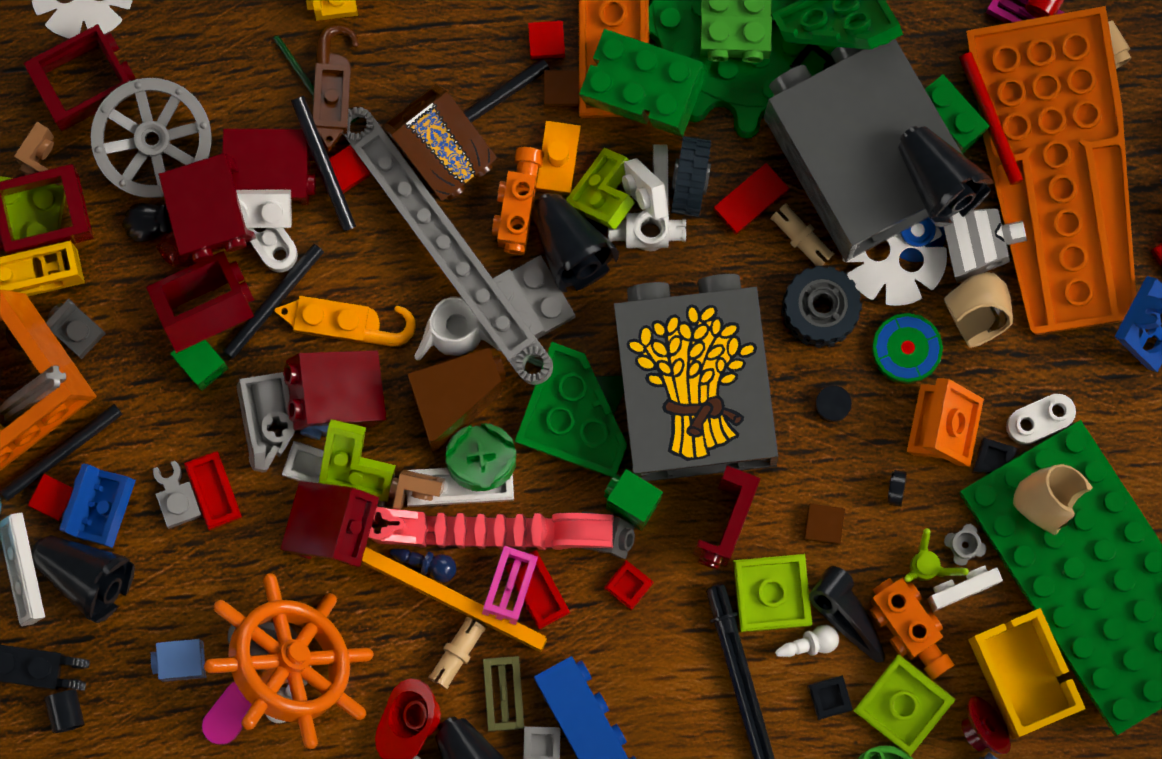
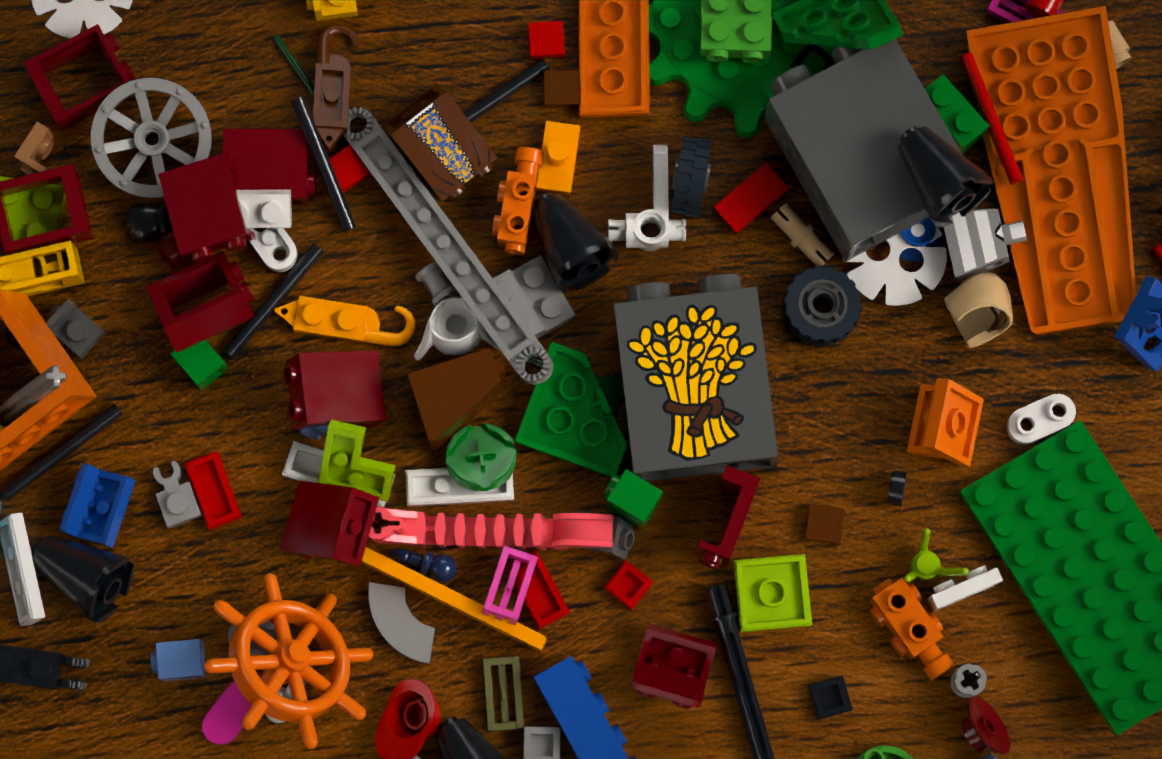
(51, 497): red tile -> none
(64, 711): black beam -> none
(265, 402): light grey piece -> none
(398, 624): none -> light grey tile
(421, 485): medium nougat bracket -> none
(436, 283): none -> light grey bush
(456, 653): tan pin -> none
(597, 193): lime plate -> none
(643, 78): green piece -> none
(645, 188): white plate -> none
(673, 666): none -> dark red bracket
(822, 640): white bar -> none
(833, 404): black tile -> none
(841, 607): black piece -> none
(904, 705): lime plate -> none
(907, 348): tile -> none
(957, 677): none -> light grey bush
(969, 535): light grey plate -> none
(992, 456): black tile -> none
(1023, 673): yellow piece -> none
(1049, 496): tan piece -> none

